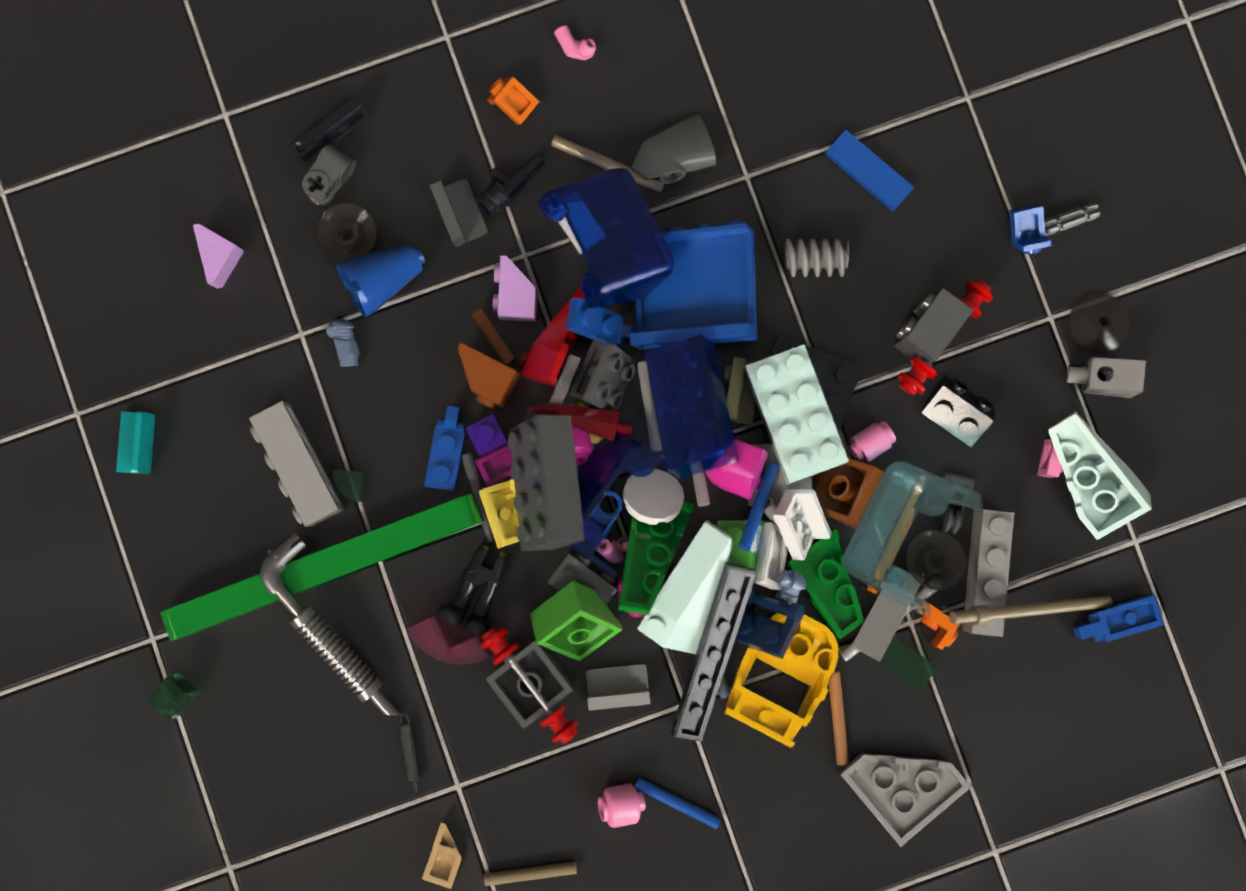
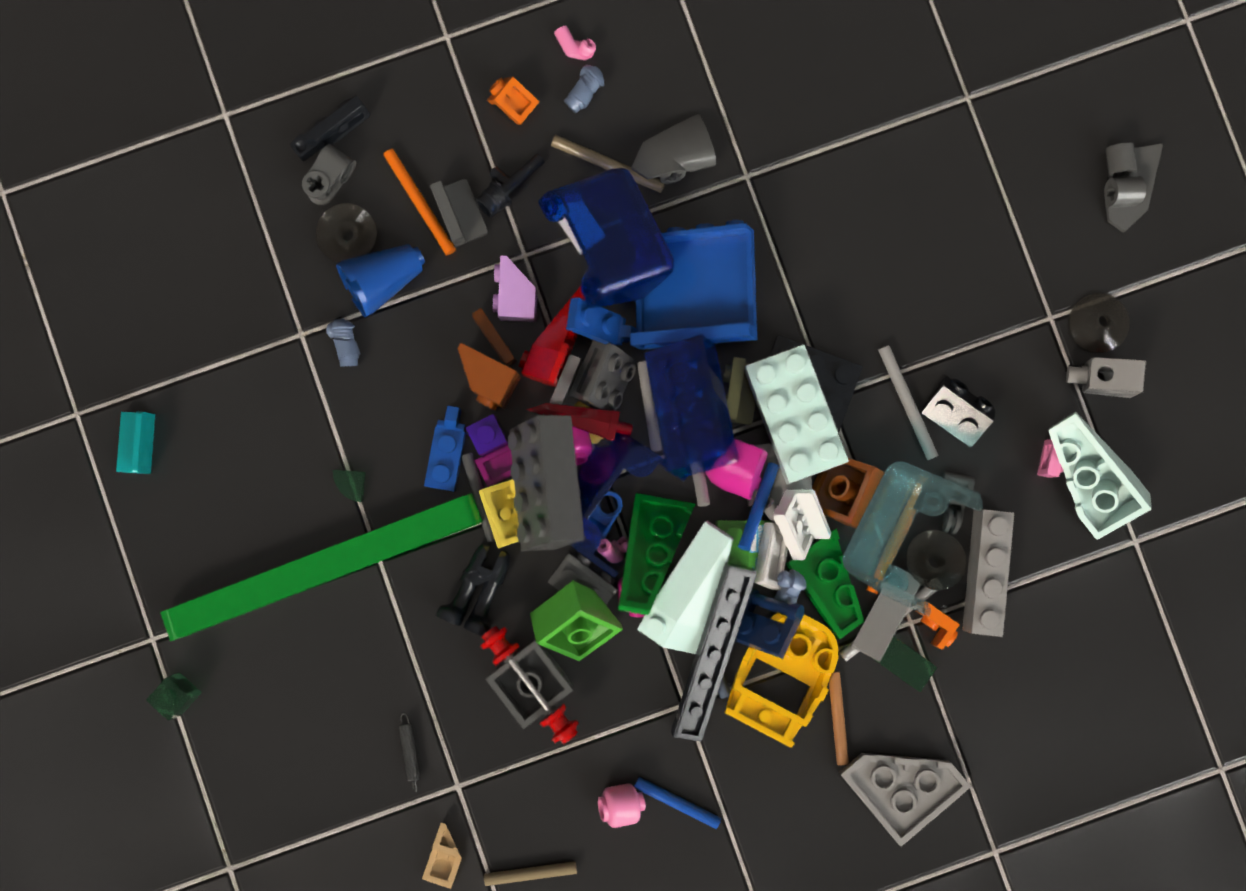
(217, 255): lavender slope -> none
(296, 464): light grey brick -> none
(318, 632): flat silver piece -> none
(419, 202): none -> orange bar
(434, 640): clear pink brick -> none
(584, 89): none -> sand blue arm
(617, 686): light grey panel -> none
(653, 497): white tile -> none
(817, 257): light grey piece -> none
(869, 170): blue tile -> none
(871, 442): bright pink brick -> none
(908, 402): none -> light grey bar
(933, 328): dark grey brick -> none
(983, 614): dark tan bar -> none
(1029, 229): bracket -> none
(1071, 218): dark grey axle -> none
(1121, 620): blue hinge -> none
(1130, 182): none -> dark grey panel

